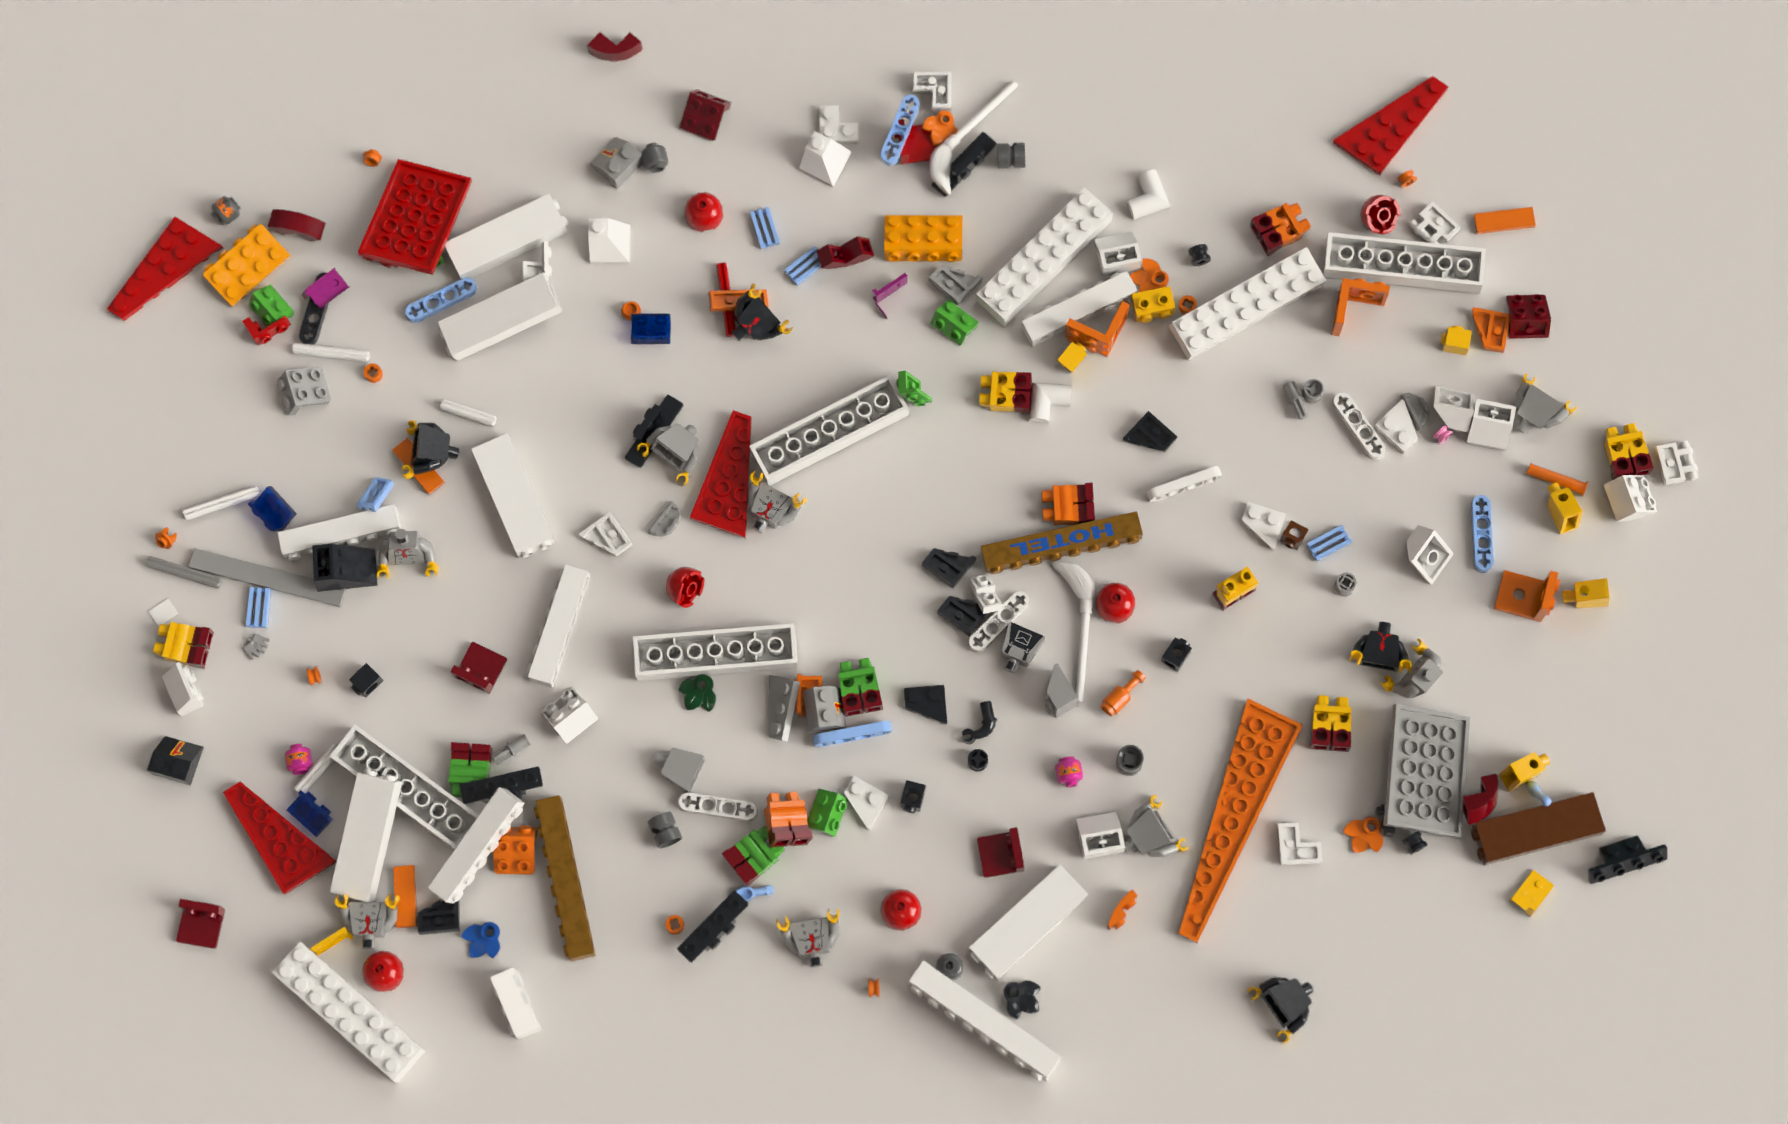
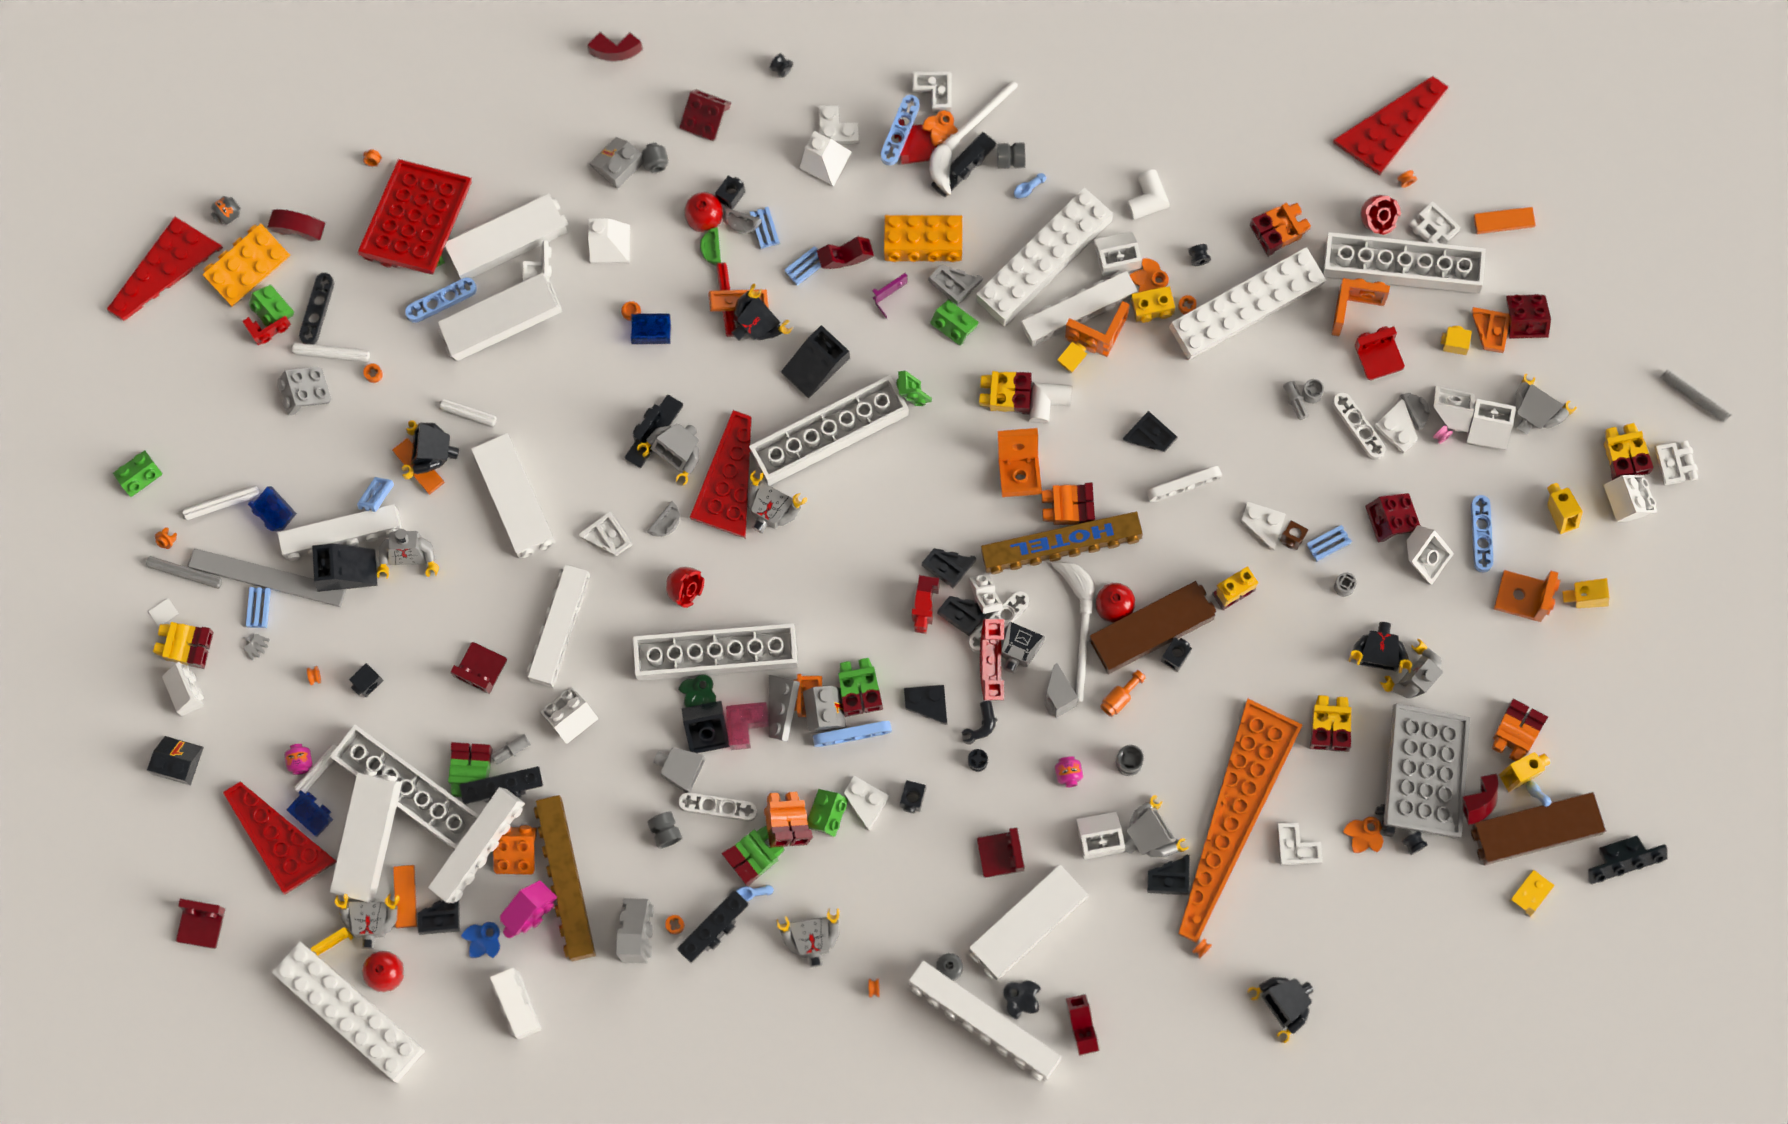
(137, 473): none -> bright green bracket
(326, 288): magenta piece -> none
(527, 909): none -> dark pink hinge
(635, 931): none -> light grey brick
(705, 727): none -> black slope
(710, 246): none -> bright green tile
(727, 199): none -> black brick
(741, 222): none -> light grey tile
(741, 719): none -> clear pink brick
(781, 65): none -> black wheel
(816, 361): none -> black slope
(906, 915): red cylinder -> none
(923, 611): none -> red hips
(990, 659): none -> slope
(1019, 456): none -> orange bracket
(1025, 189): none -> light blue piece
(1082, 1024): none -> dark red brick
(1119, 915): orange slope -> none
(1152, 627): none -> reddish brown brick
(1170, 878): none -> black wing
(1202, 948): none -> orange bush
(1379, 353): none -> red bracket
(1392, 516): none -> dark red bracket
(1516, 737): none -> orange hips
(1553, 477): orange pin -> none
(1696, 397): none -> light grey piece

